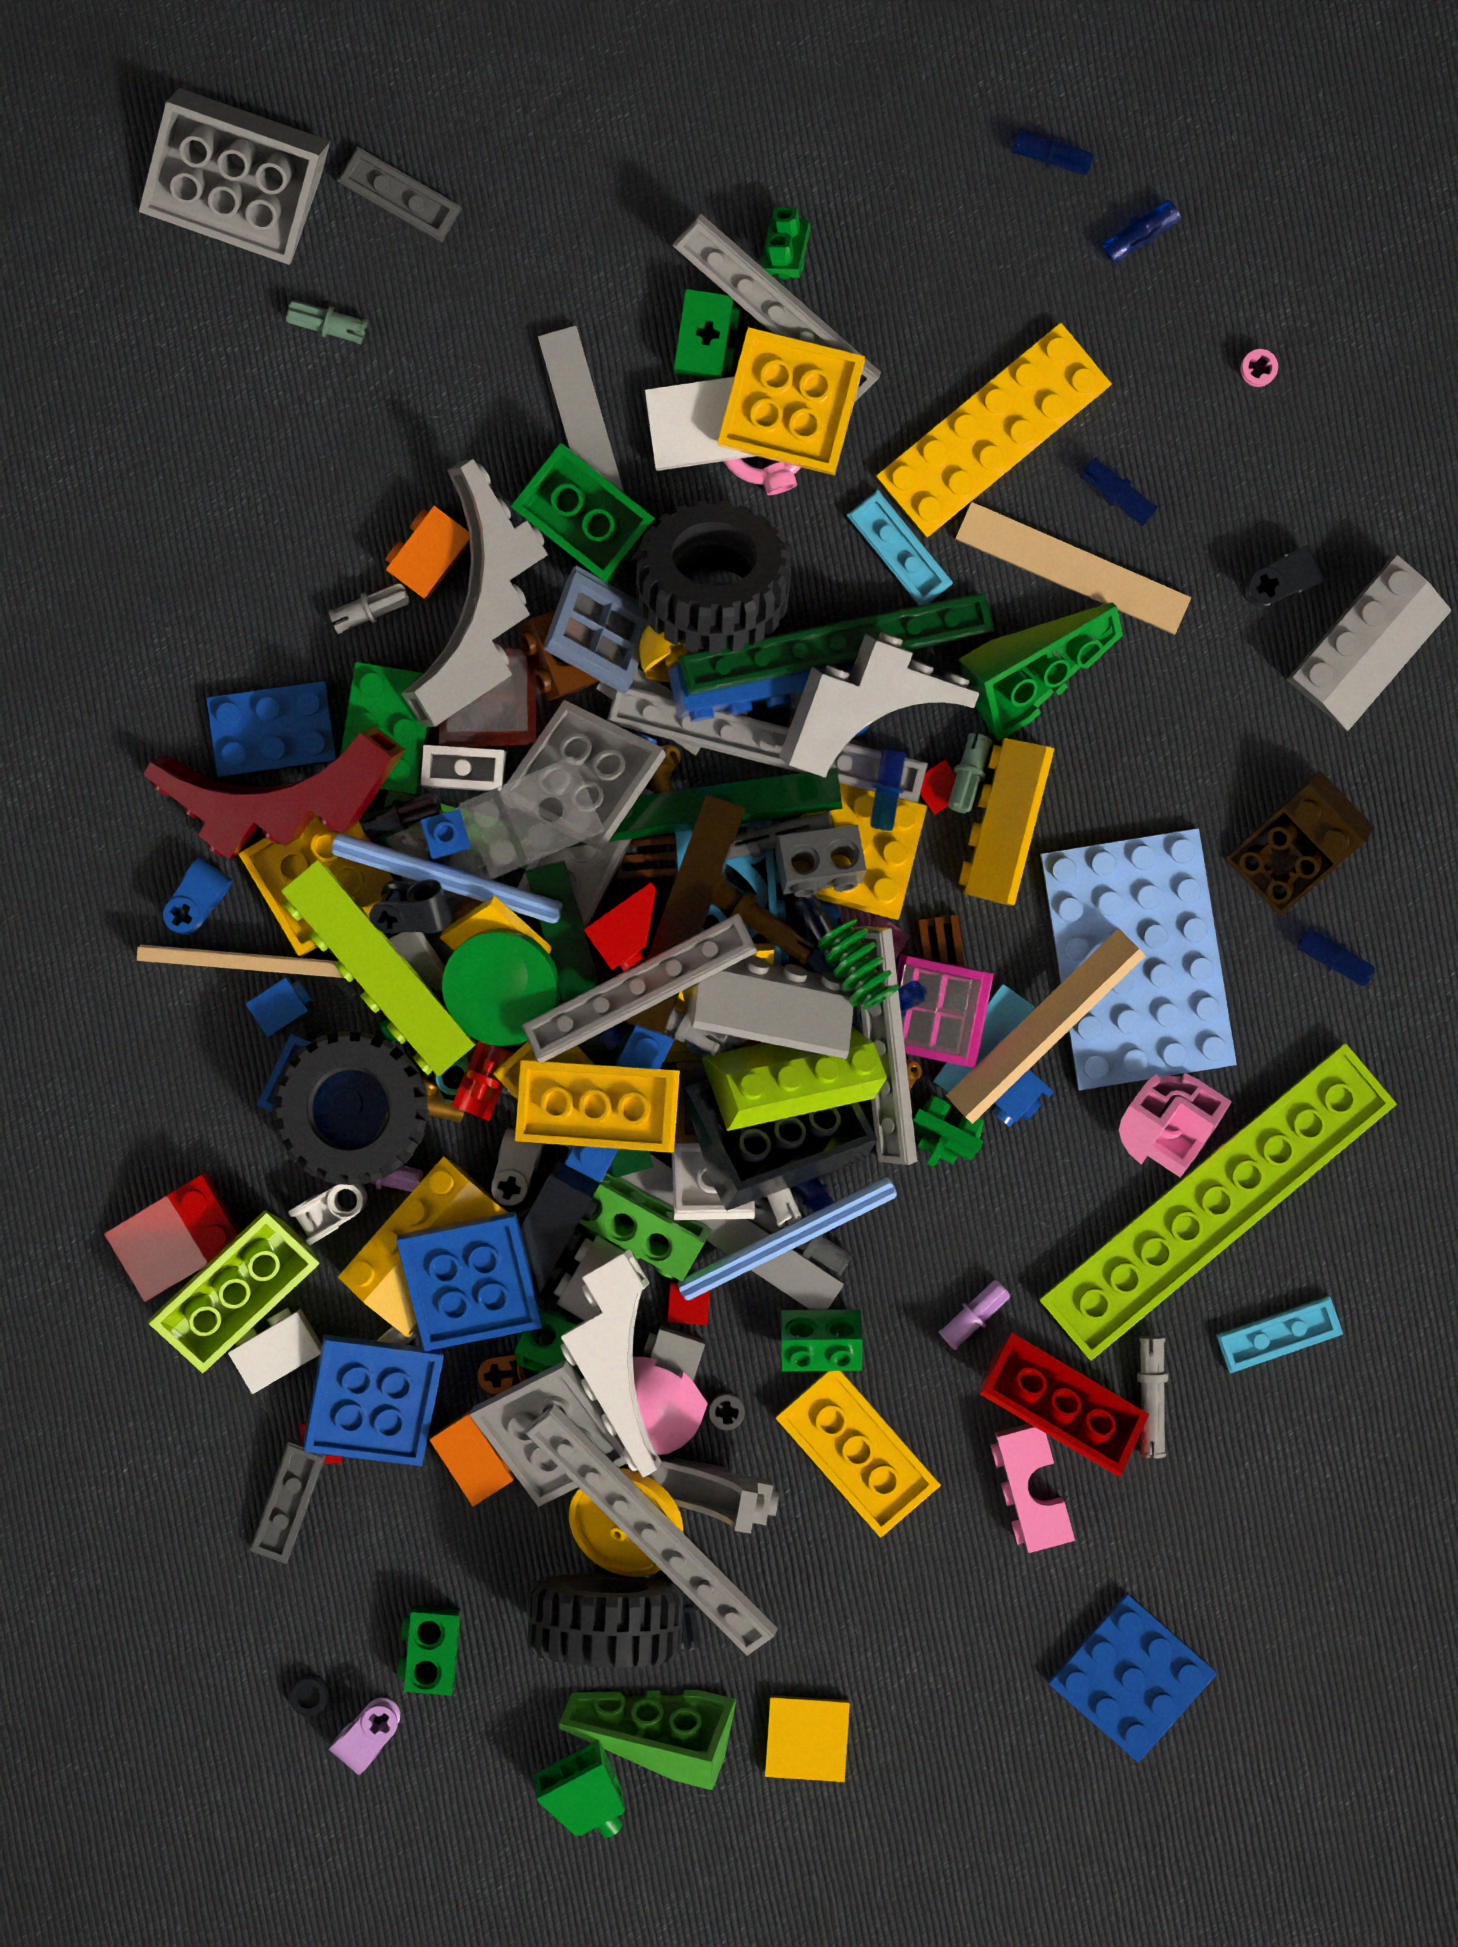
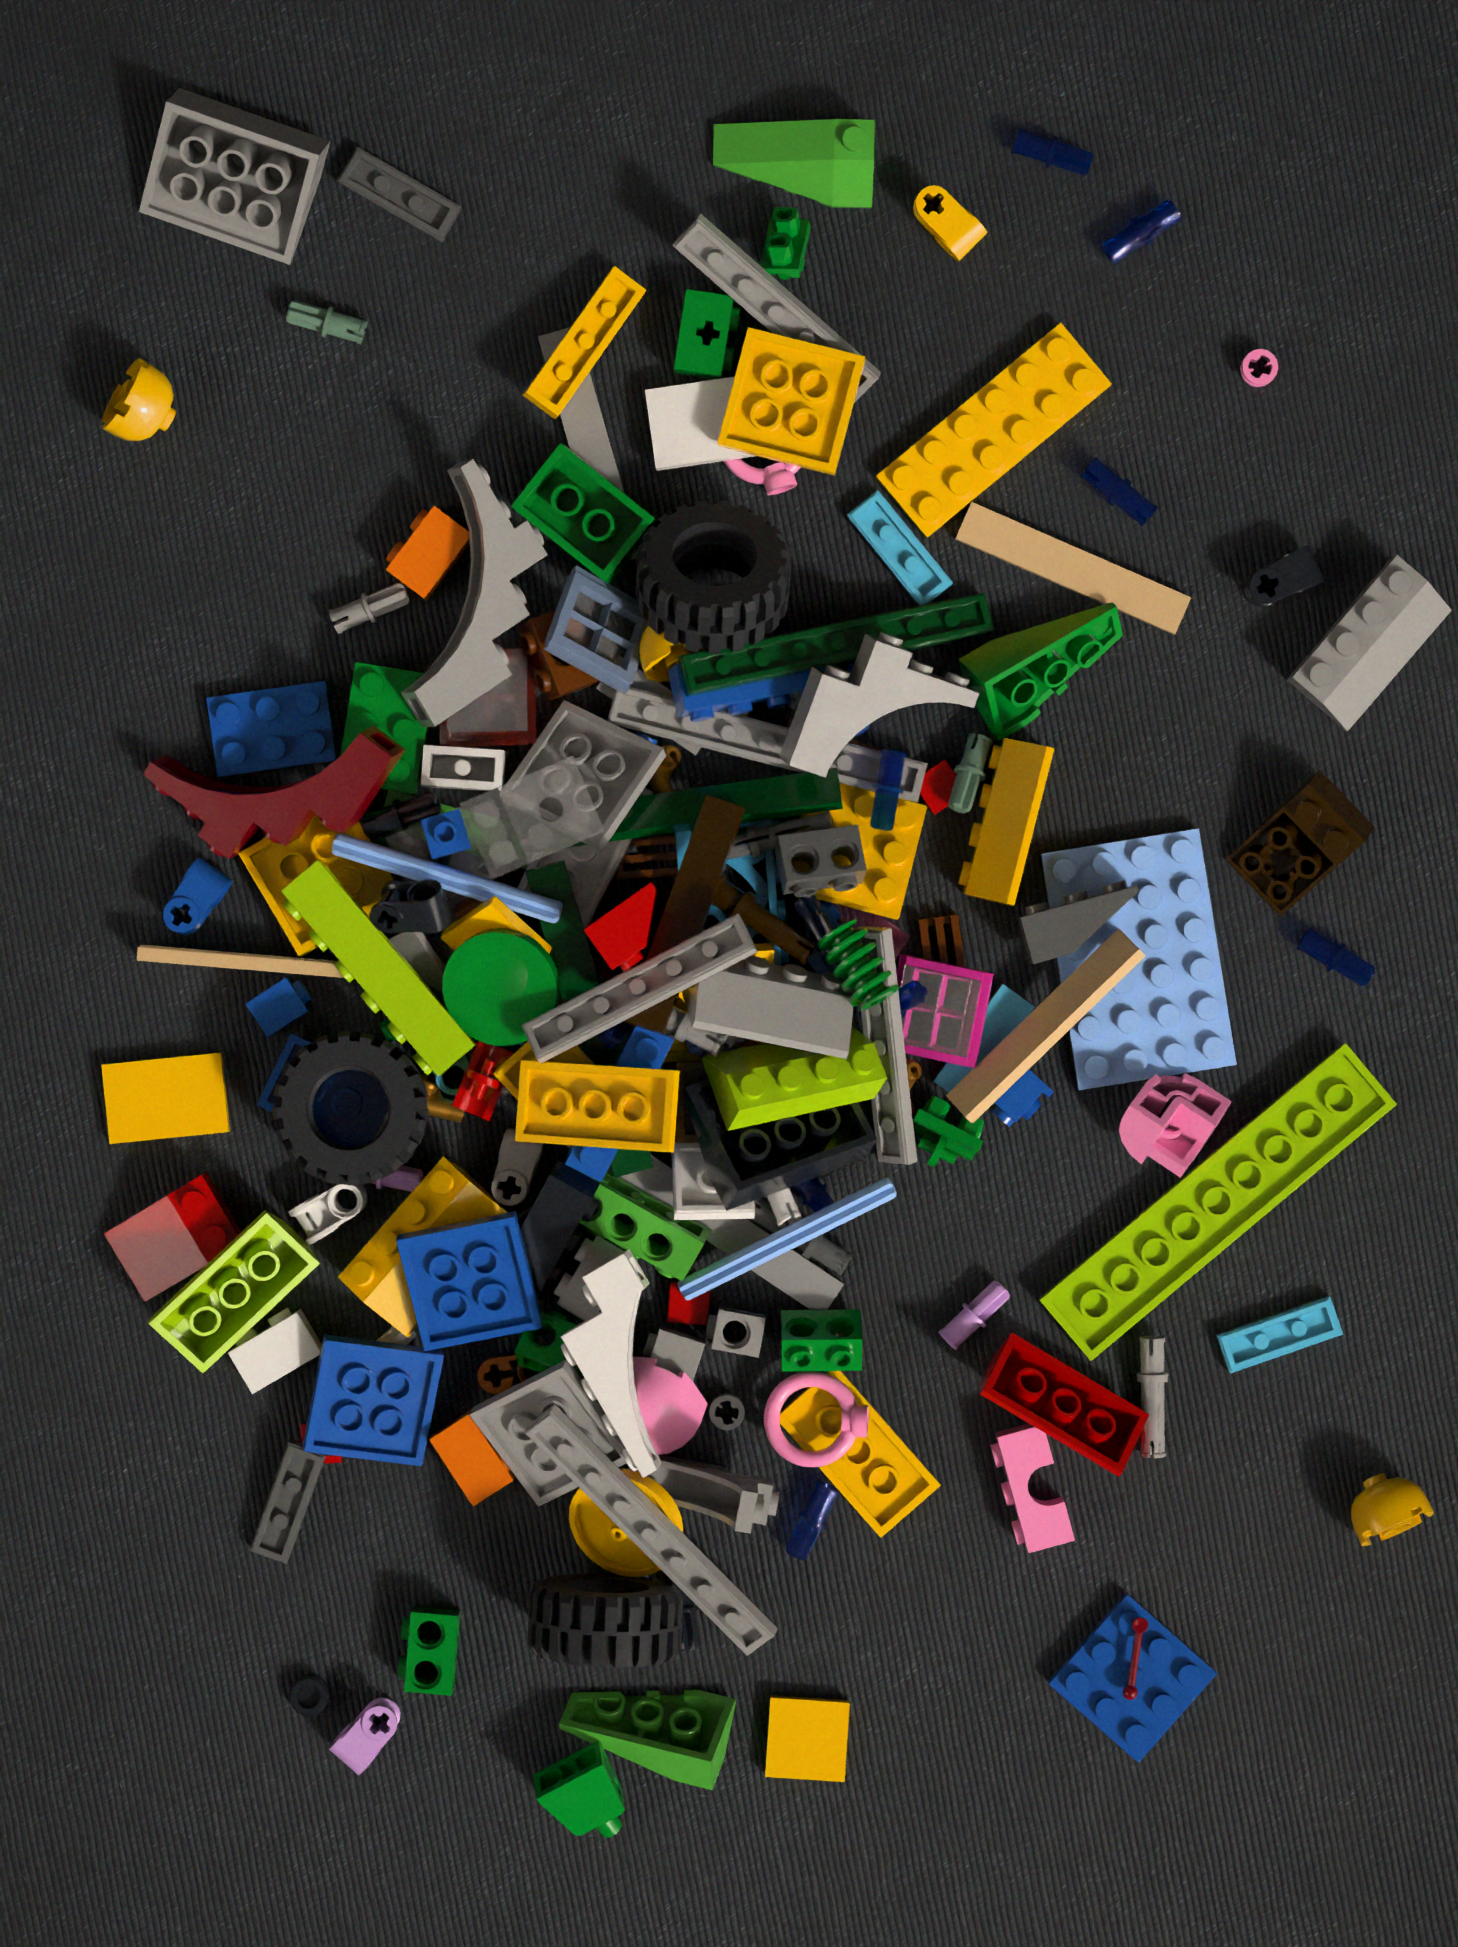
(140, 404): none -> yellow cylinder
(165, 1098): none -> yellow tile
(584, 342): none -> yellow plate
(750, 1344): none -> light grey brick
(804, 157): none -> bright green wedge
(812, 1520): none -> clear blue axle
(854, 1419): none -> bright pink piece
(954, 227): none -> yellow piece
(1065, 928): none -> dark grey slope
(1139, 1625): none -> dark red hinge
(1387, 1508): none -> yellow cylinder

